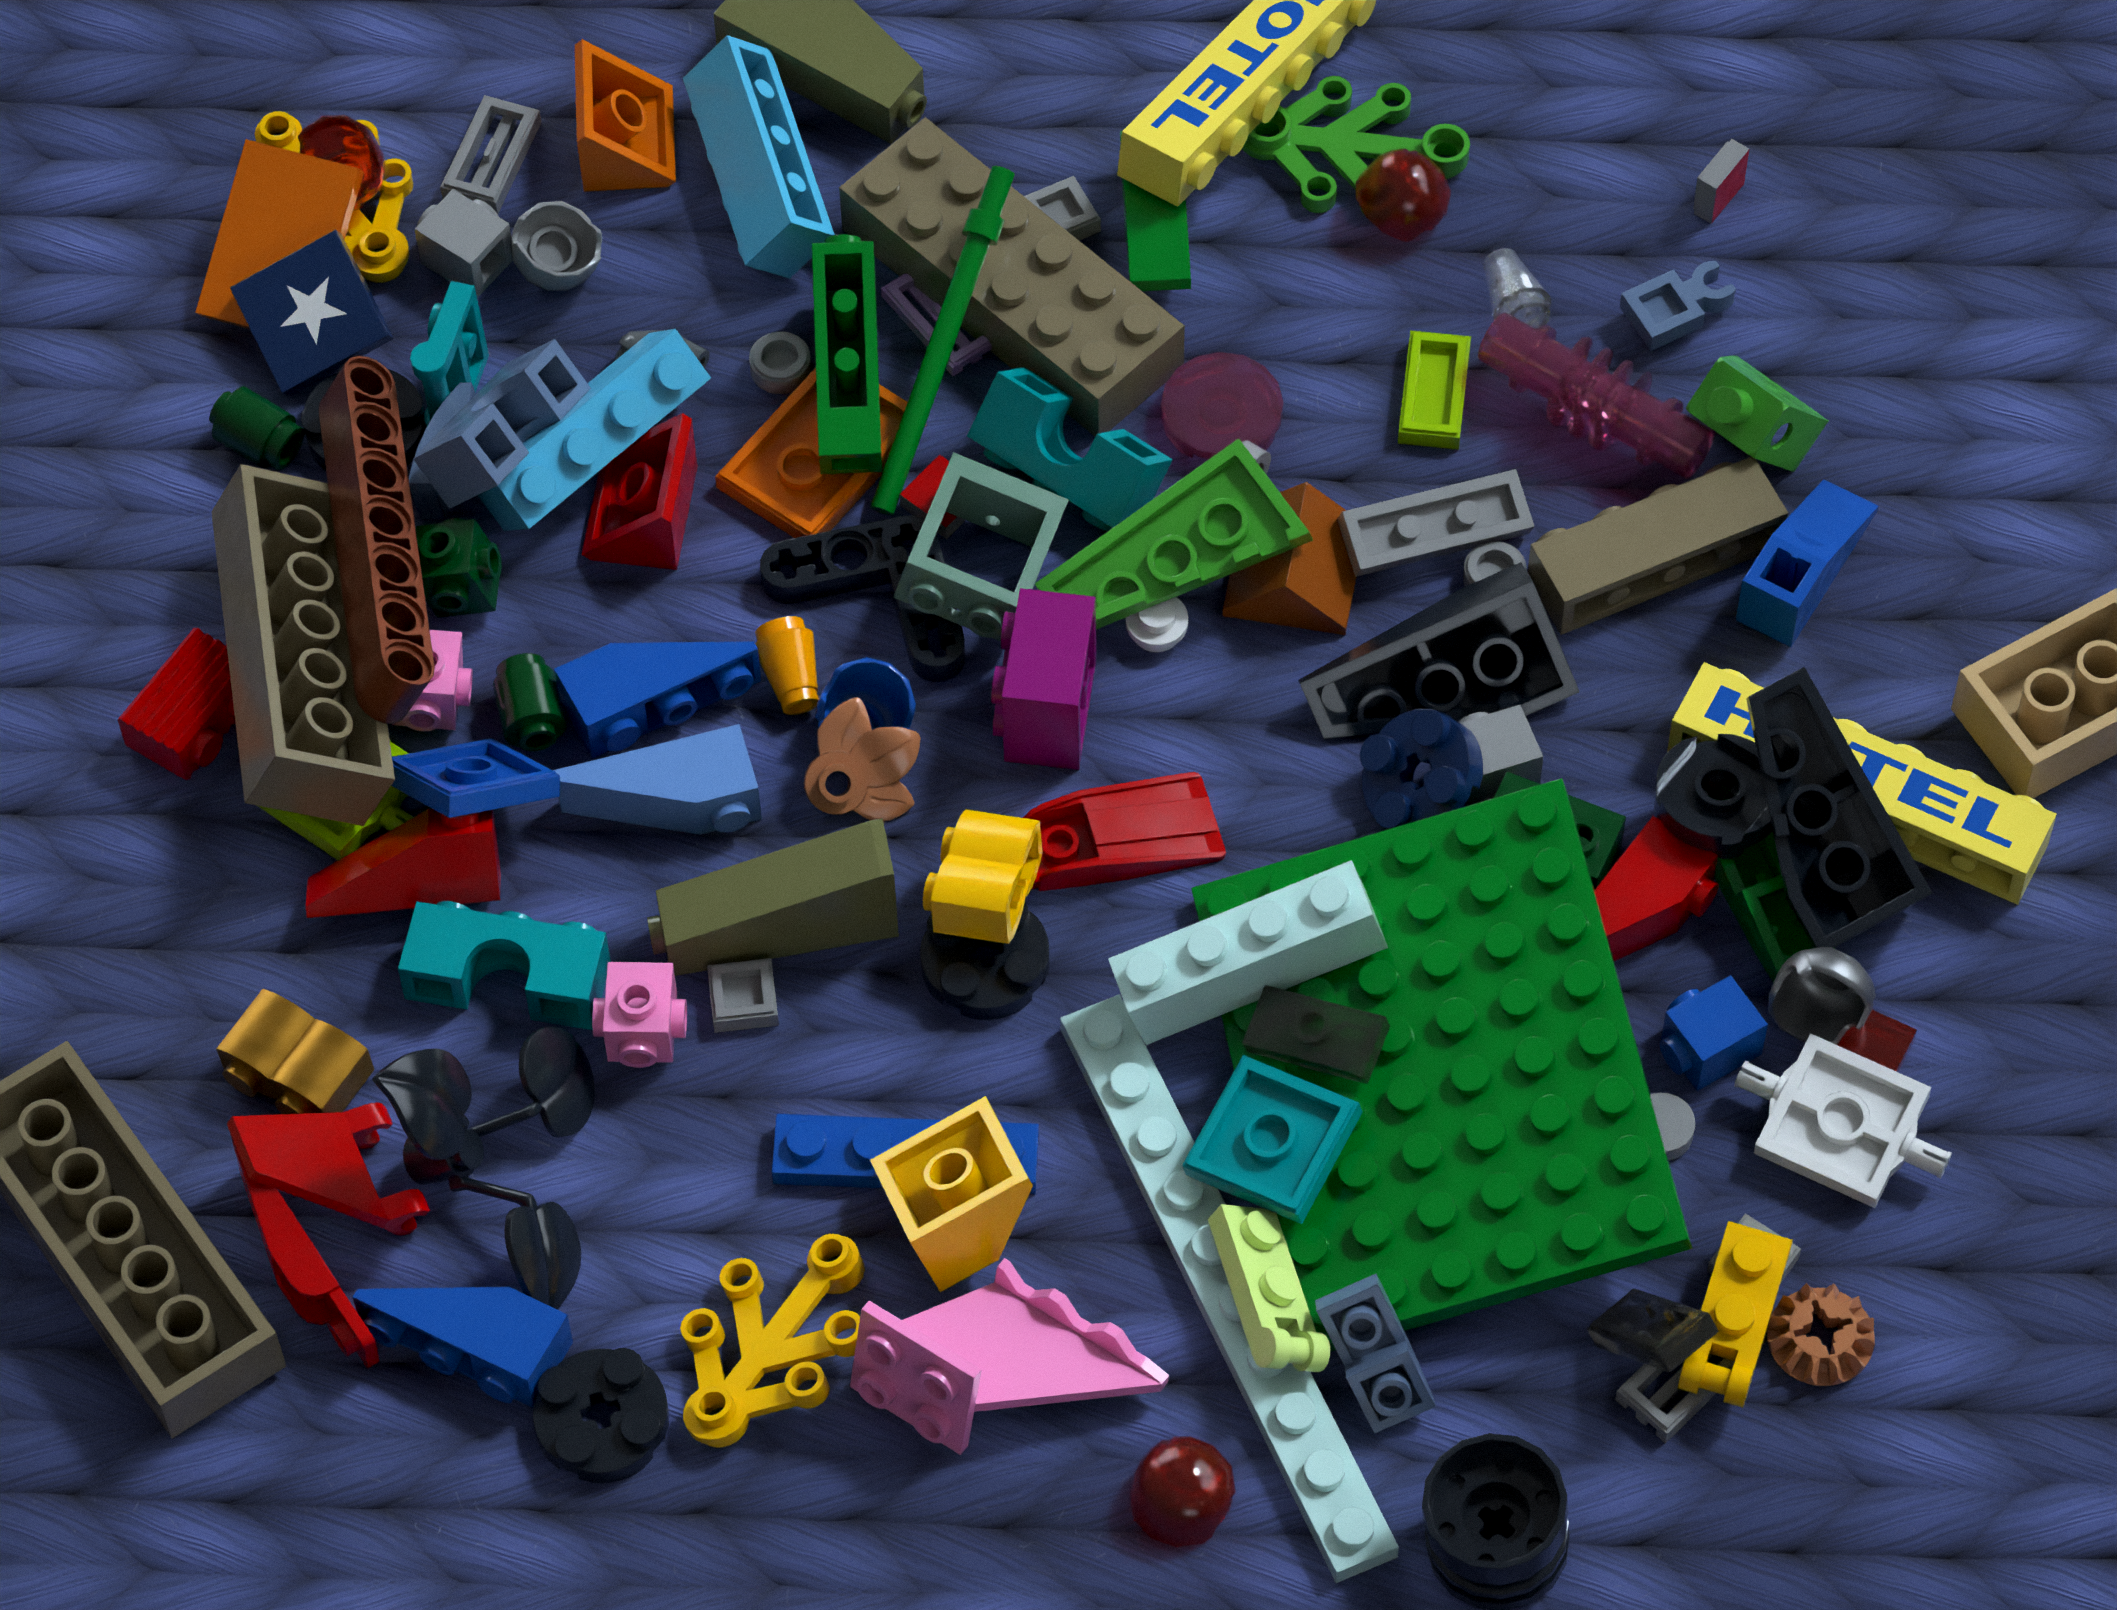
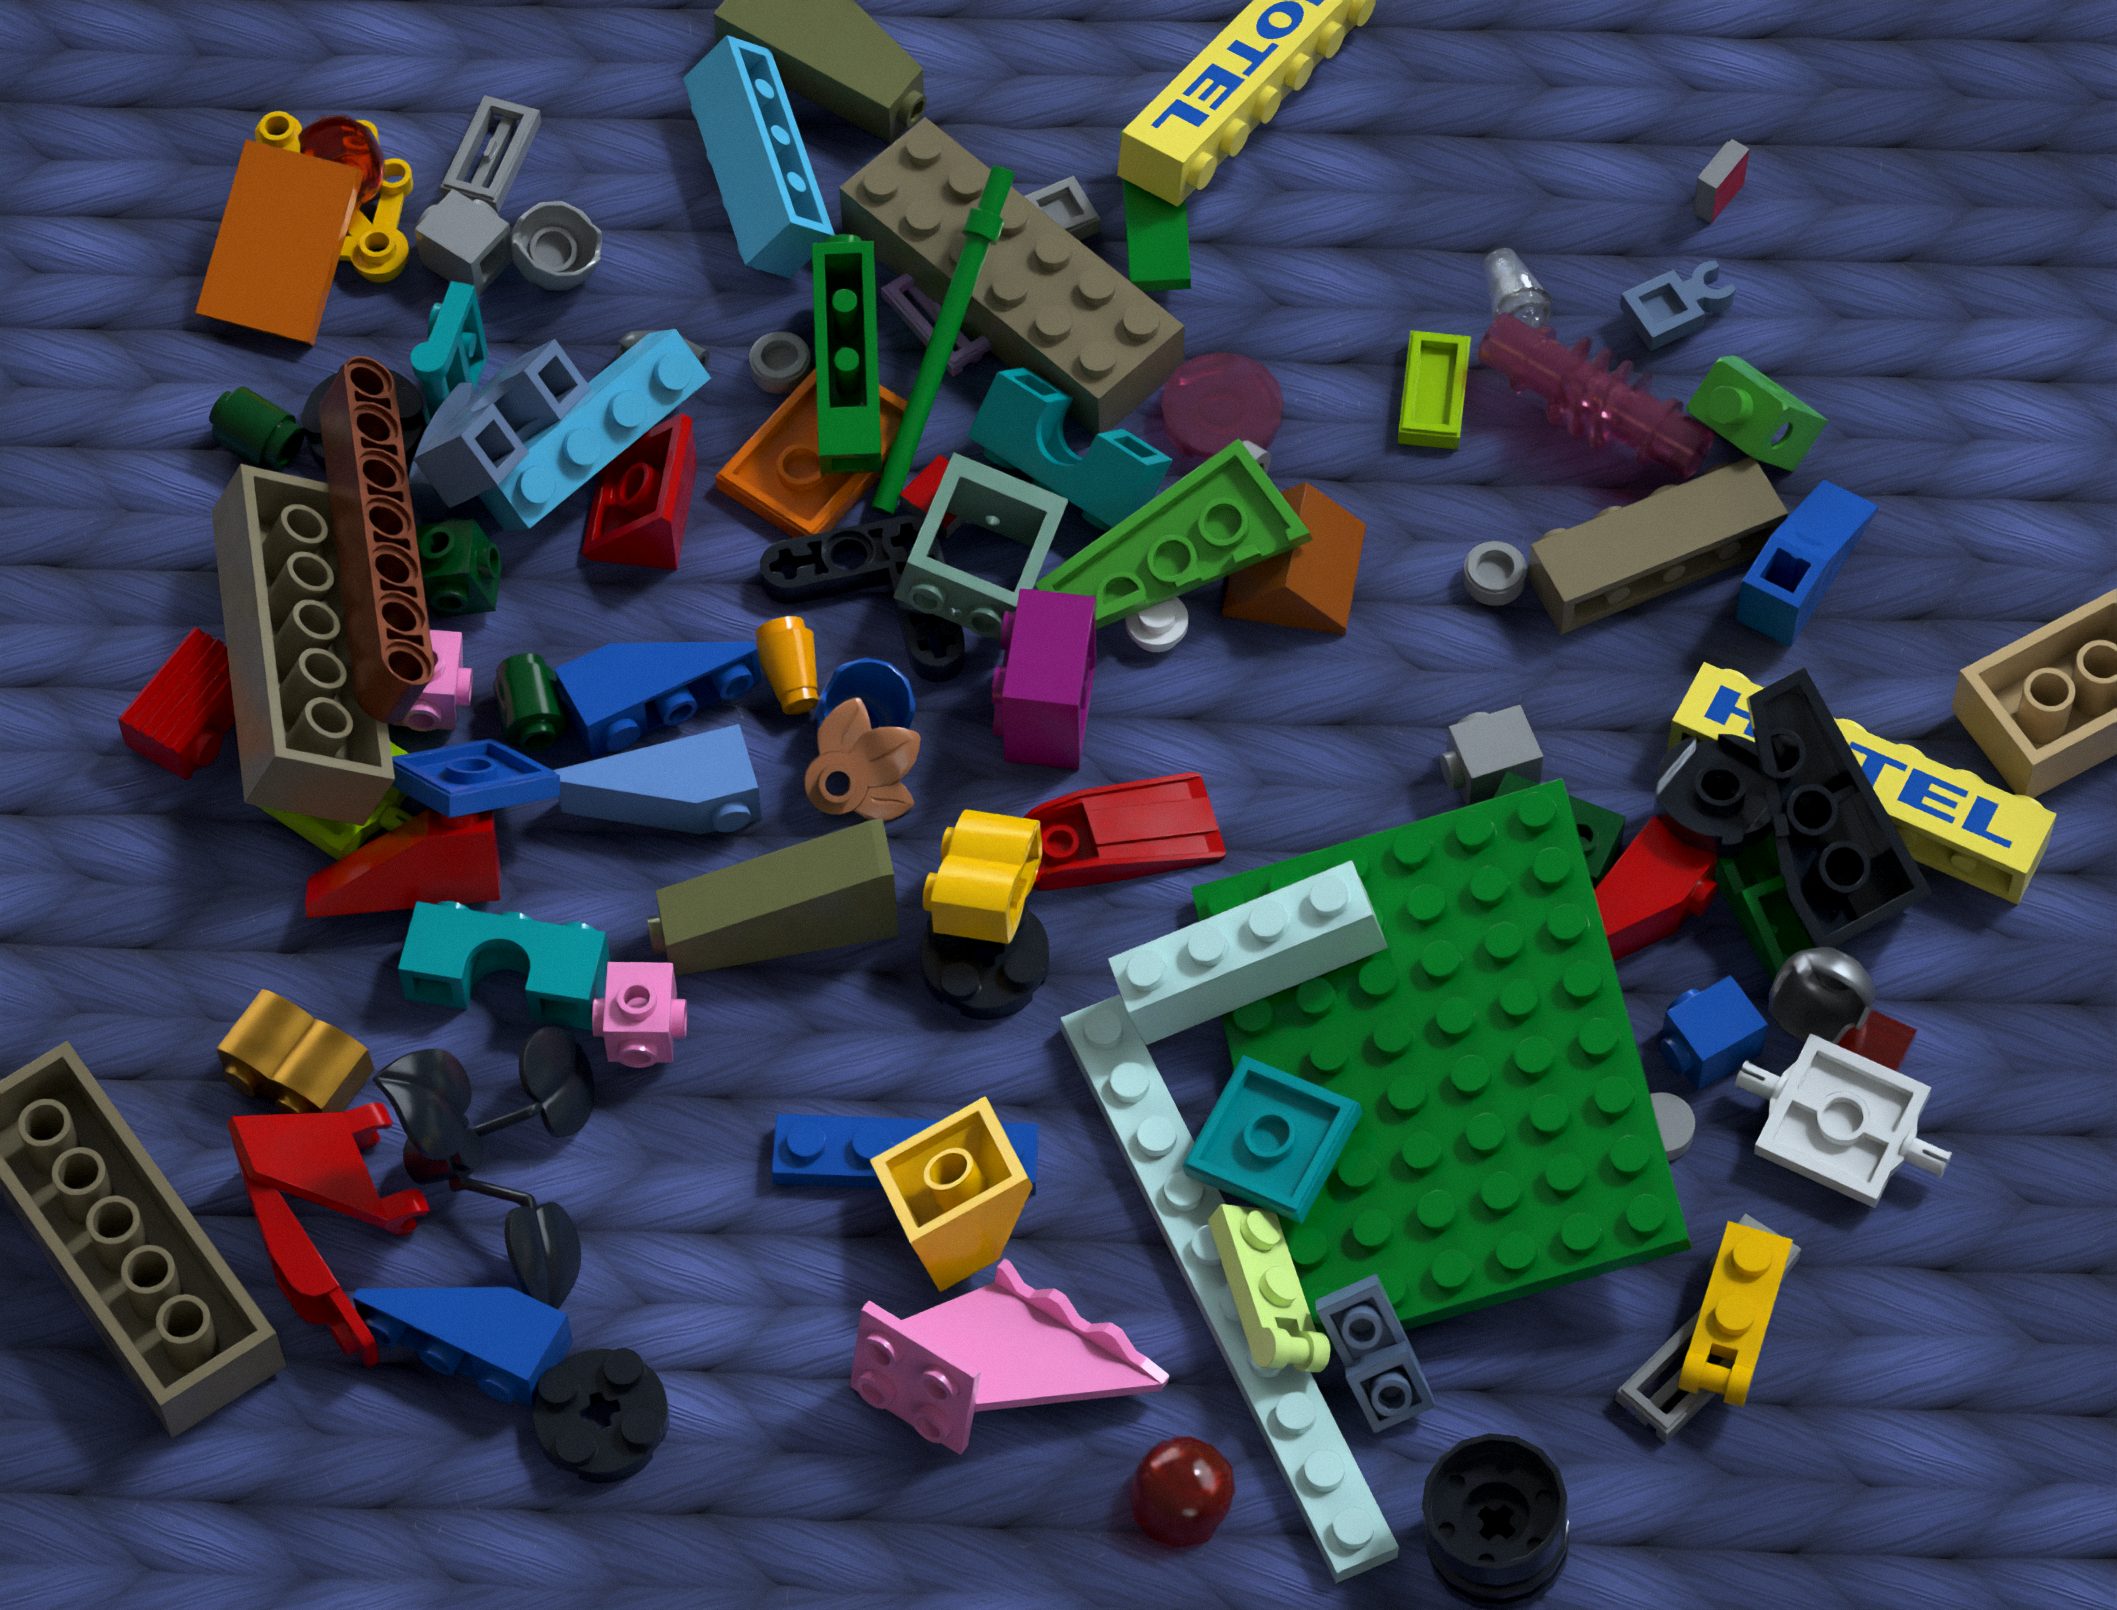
(311, 313): dark blue tile -> none
(622, 123): orange slope -> none
(742, 995): light grey tile -> none
(770, 1346): yellow plant -> none
(1316, 1034): clear smoke plate -> none
(1345, 139): bright green plant -> none
(1397, 751): dark blue plate -> none
(1403, 193): clear red hair -> none
(1435, 522): light grey plate -> none
(1459, 657): black wedge -> none
(1652, 1330): clear smoke plate -> none
(1806, 1356): nougat gear -> none

